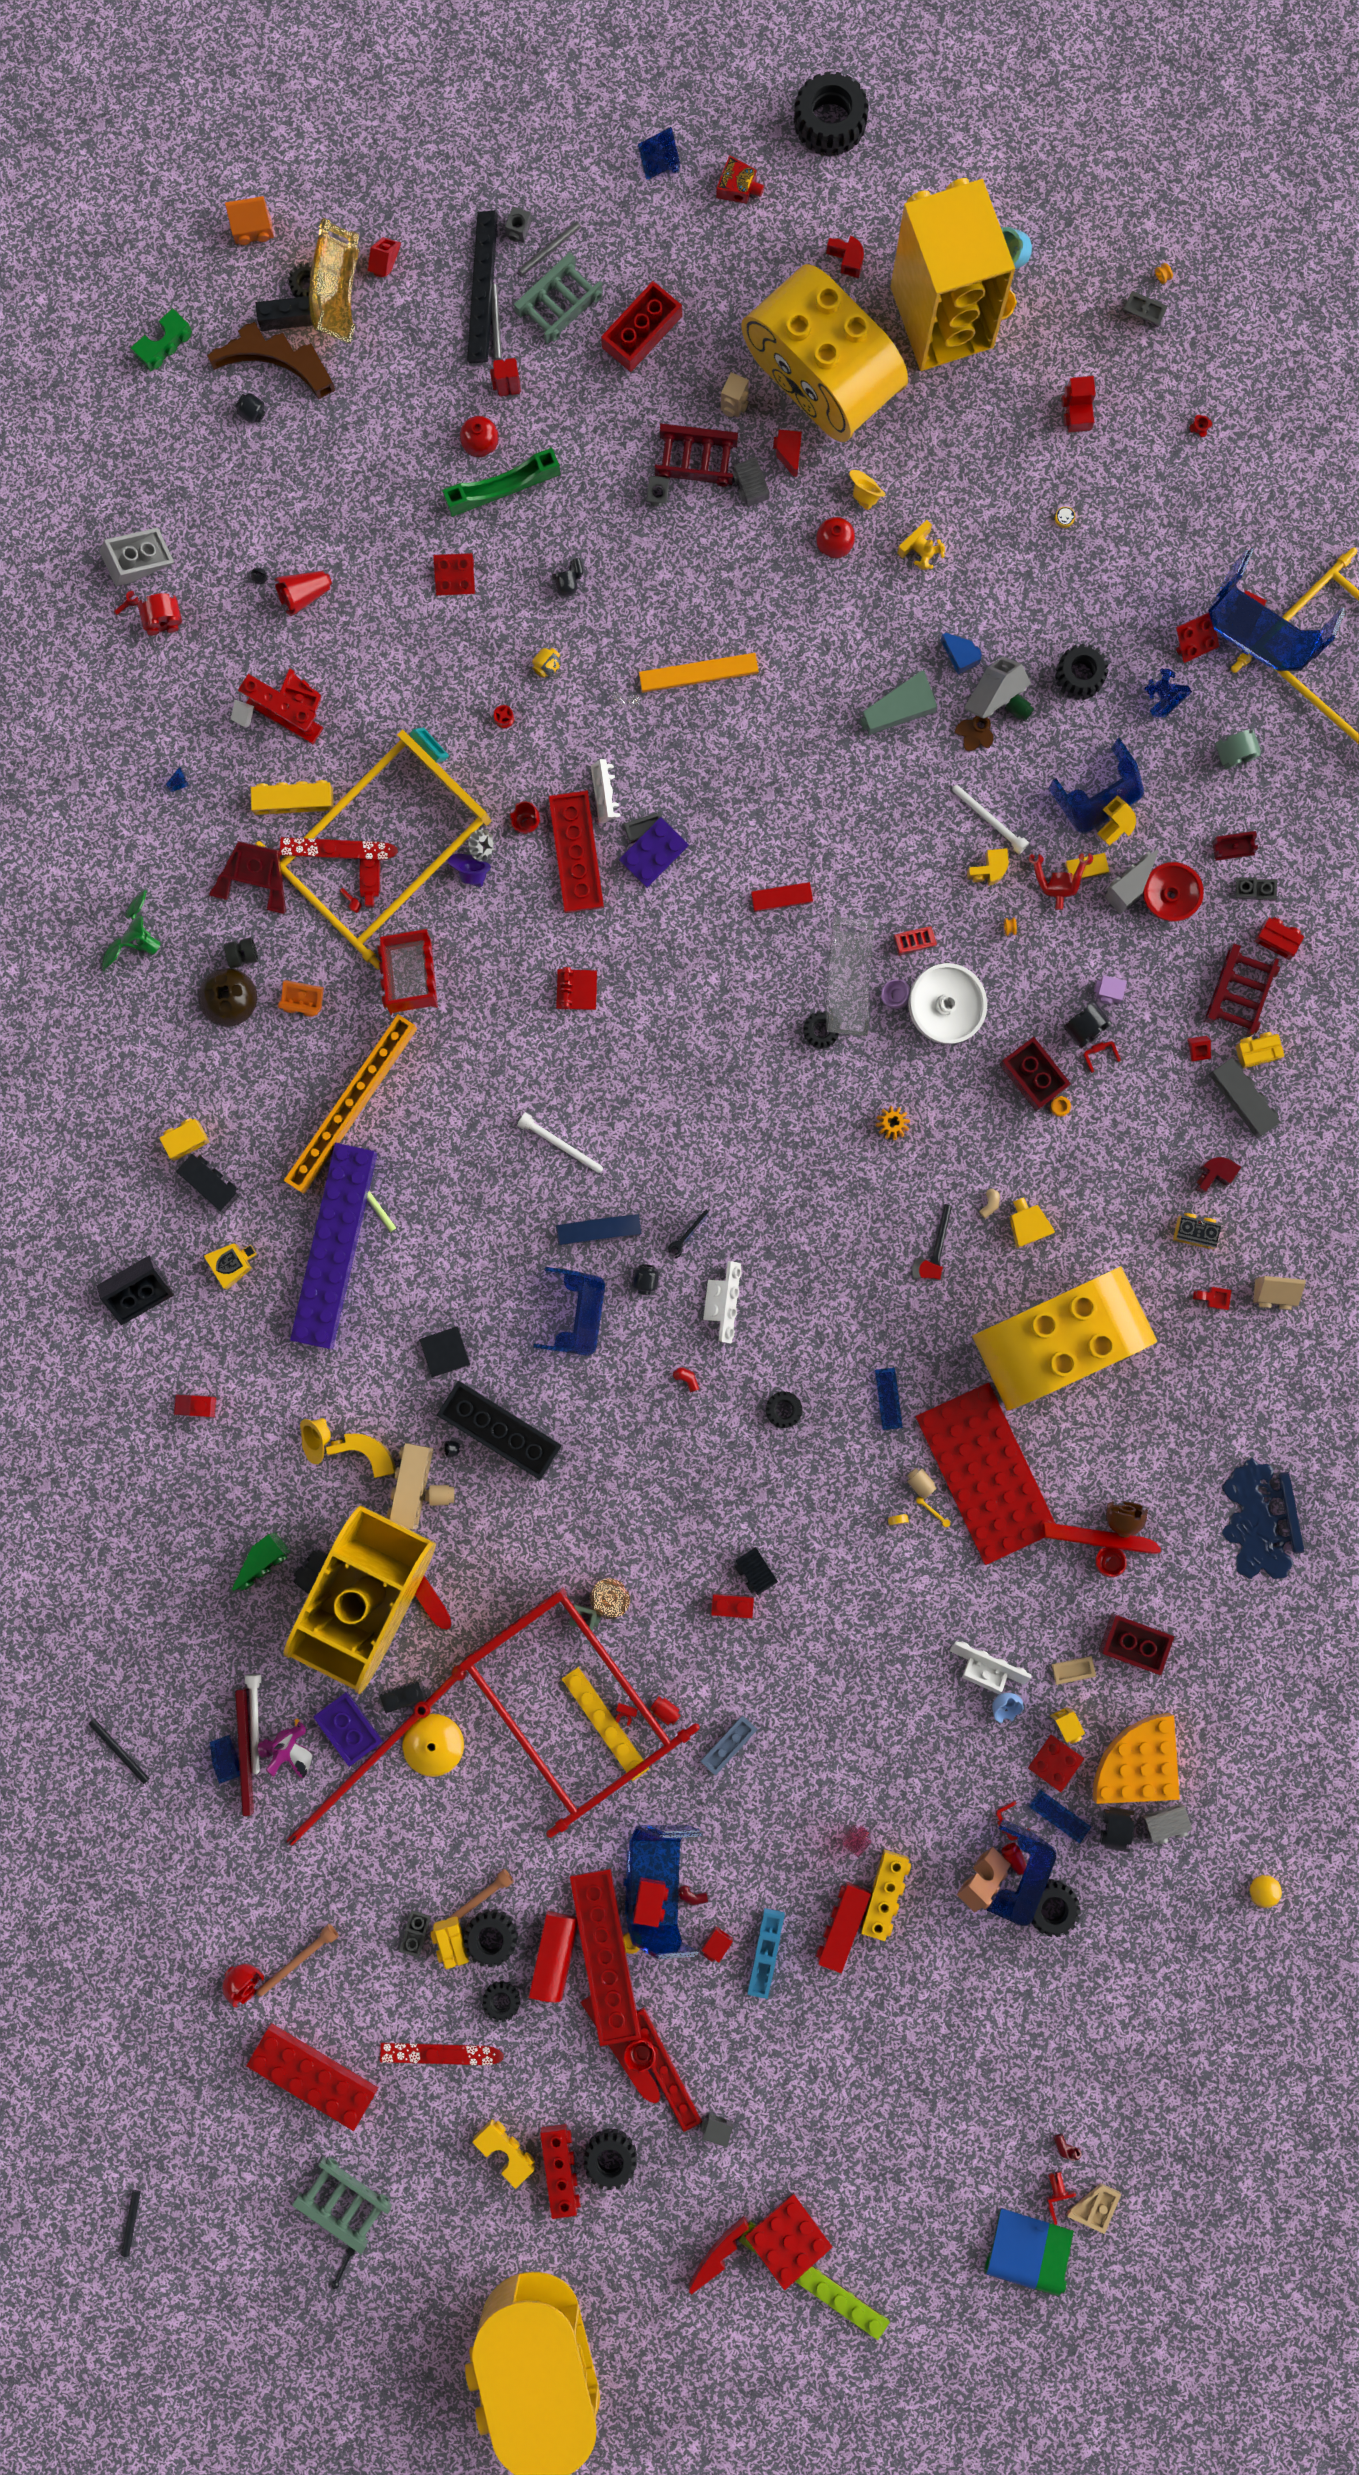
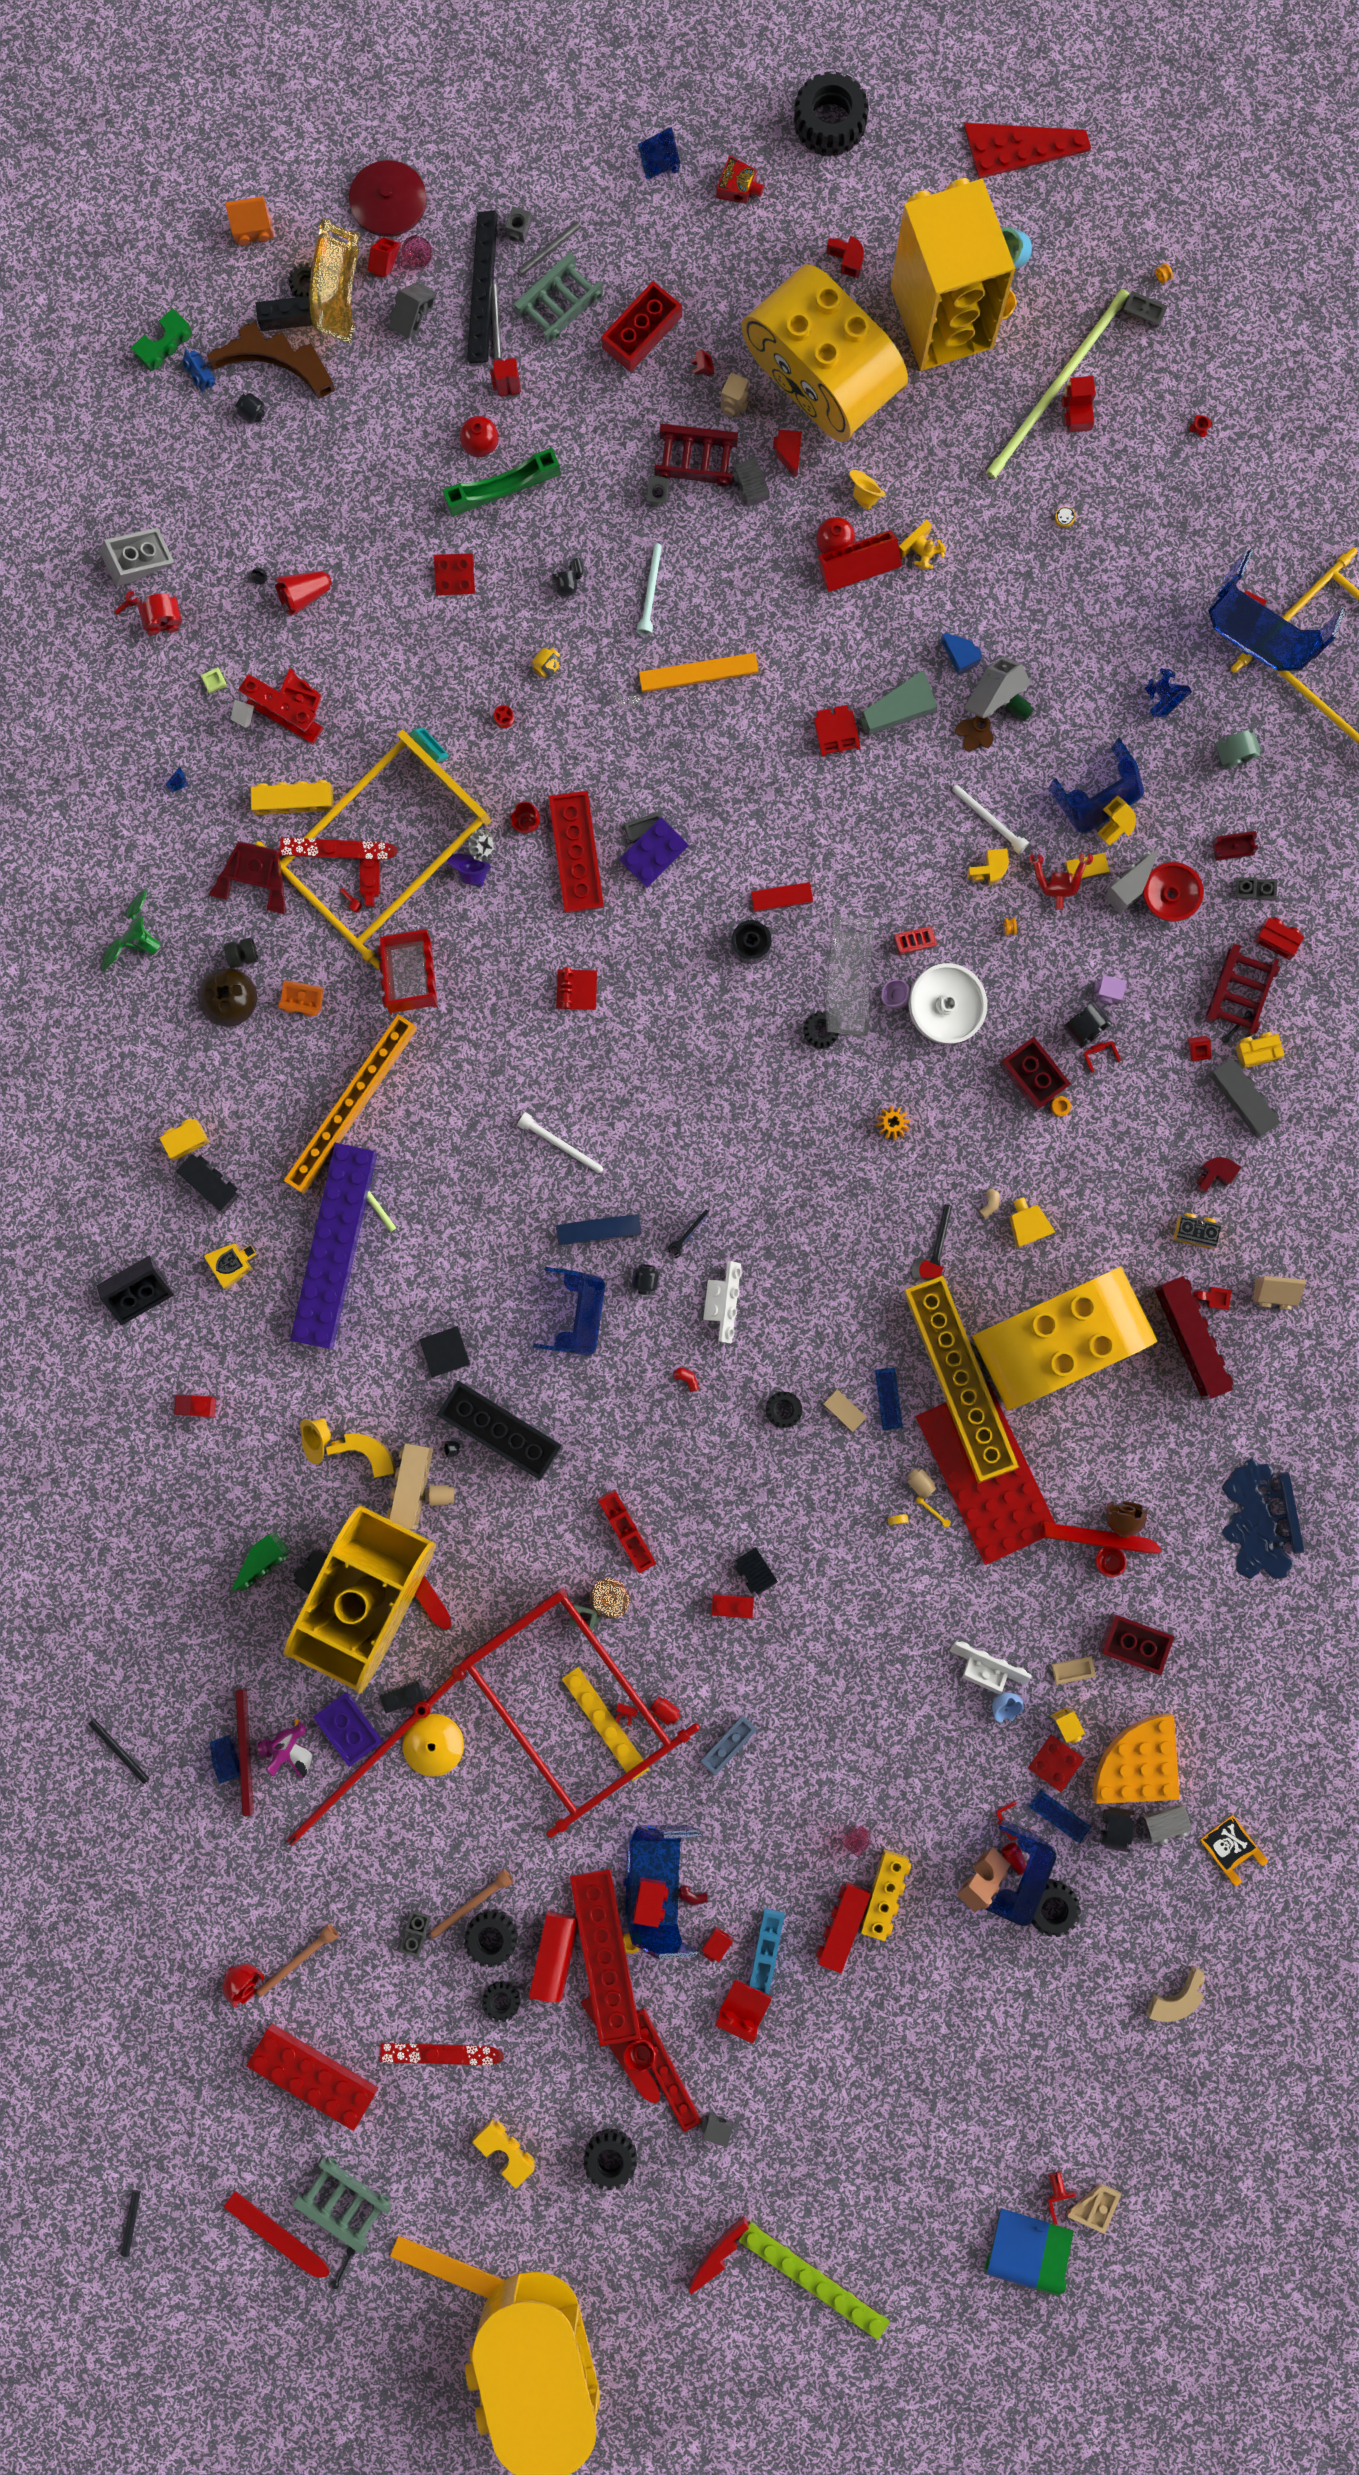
(193, 363): none -> blue hinge
(213, 680): none -> yellowish green tile
(252, 1682): white piece -> none
(276, 2236): none -> red piece
(387, 198): none -> dark red dish
(410, 307): none -> dark grey brick
(417, 247): none -> clear pink hair
(445, 2267): none -> light orange tile
(450, 1941): yellow brick -> none
(559, 2172): red brick -> none
(603, 791): white plate -> none
(626, 1531): none -> red slope
(645, 623): none -> light aqua piece
(704, 363): none -> red tile
(743, 2011): none -> red bracket
(758, 934): none -> black brick
(788, 2241): red plate -> none
(836, 730): none -> red plate
(844, 1410): none -> tan tile
(860, 561): none -> red brick
(960, 1379): none -> yellow brick
(999, 462): none -> yellowish green piece
(1013, 147): none -> red wing
(1065, 2150): dark red arm -> none
(1076, 686): black tyre -> none
(1182, 2004): none -> tan arch
(1193, 1338): none -> dark red brick
(1196, 638): red hinge -> none
(1225, 1039): none -> black hinge
(1231, 1846): none -> flag
(1265, 1891): yellow hair -> none

